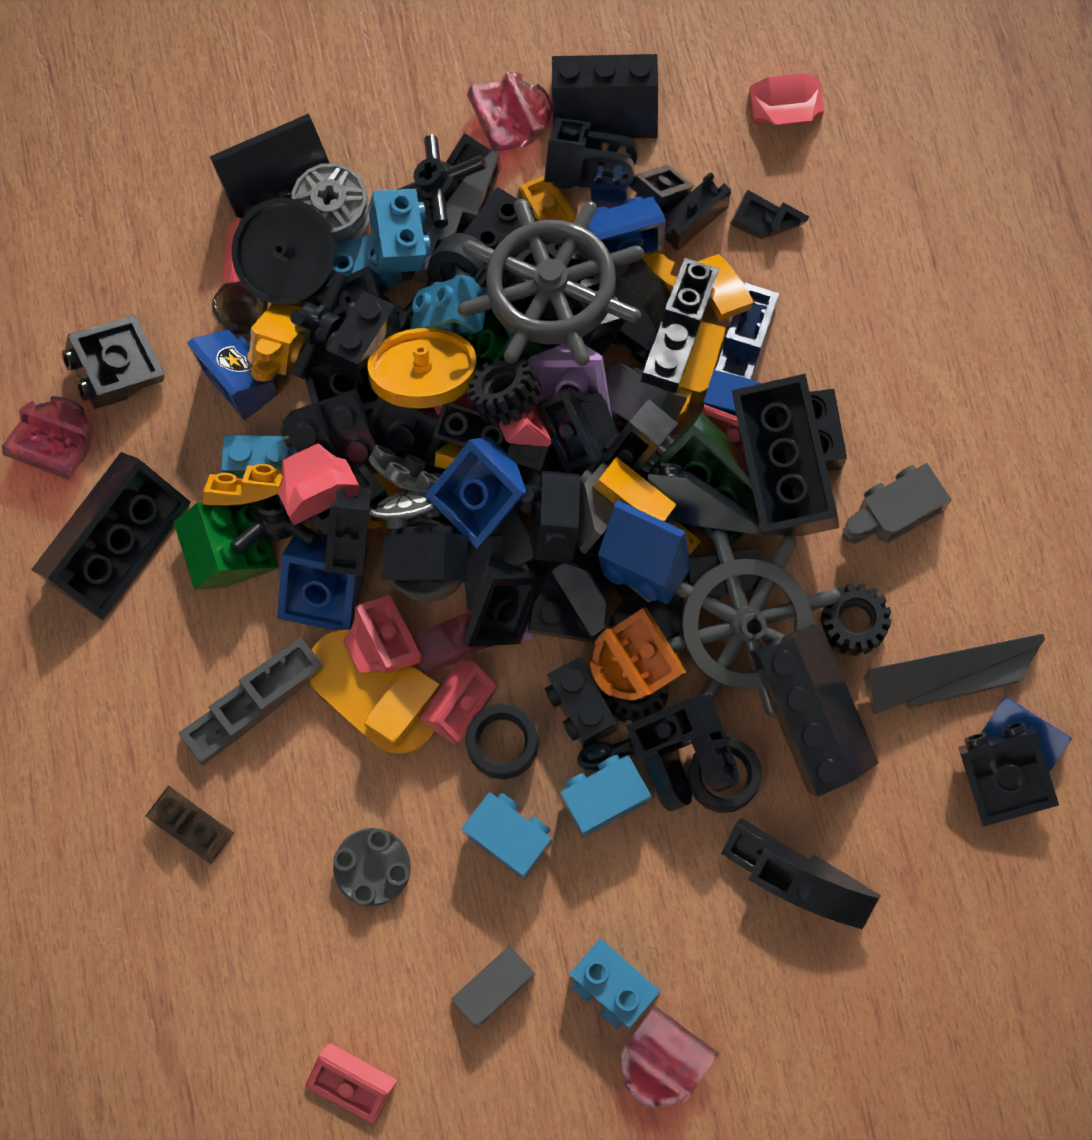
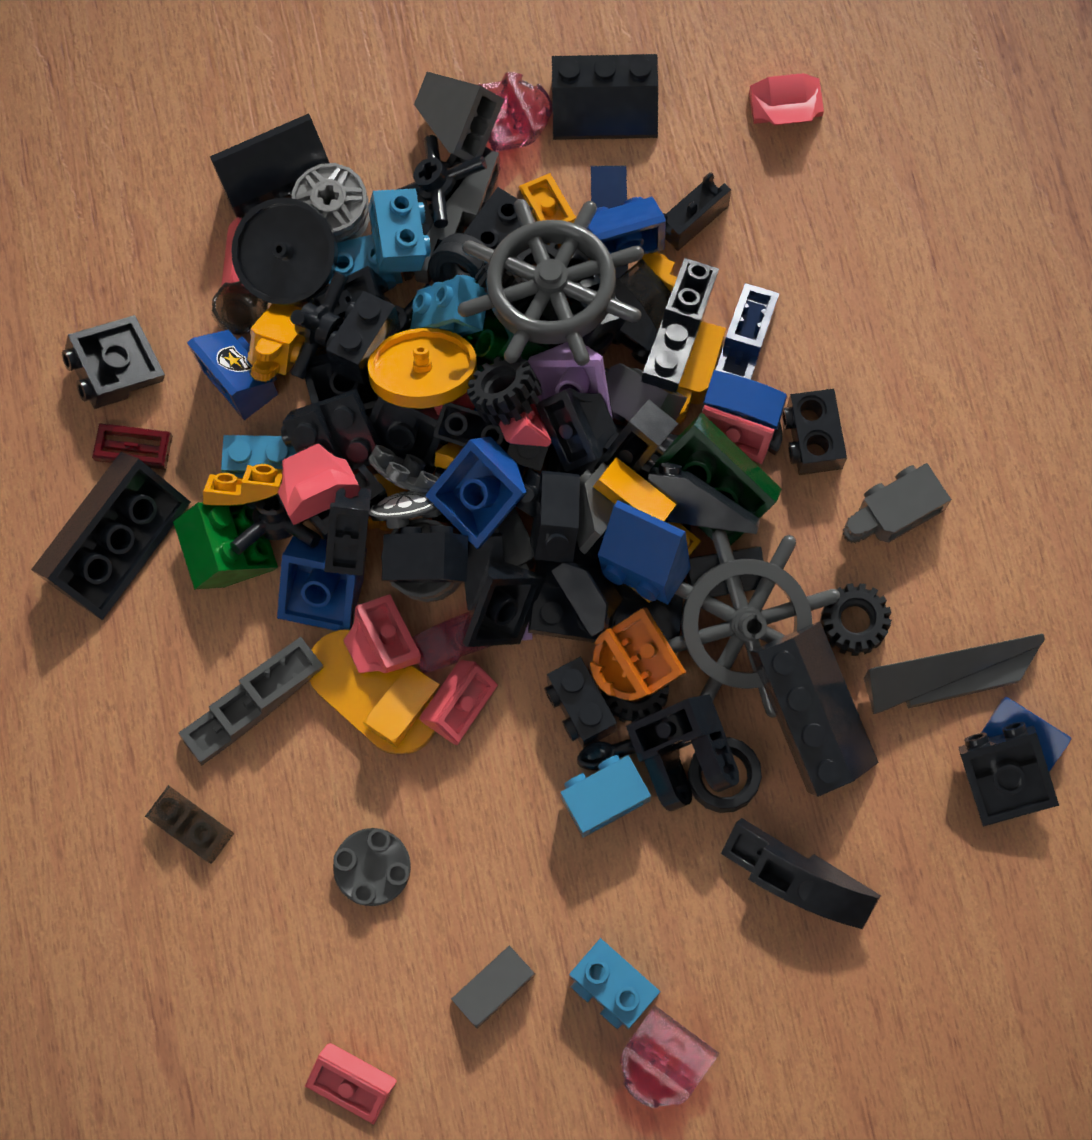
(50, 436): clear pink slope -> none
(132, 432): none -> dark red tile
(458, 113): none -> dark grey slope
(483, 719): black tyre -> none
(507, 834): dark azure brick -> none
(577, 153): black brick -> none
(663, 184): black slope -> none
(729, 293): light orange slope -> none
(764, 218): black slope -> none
(785, 457): black slope -> none

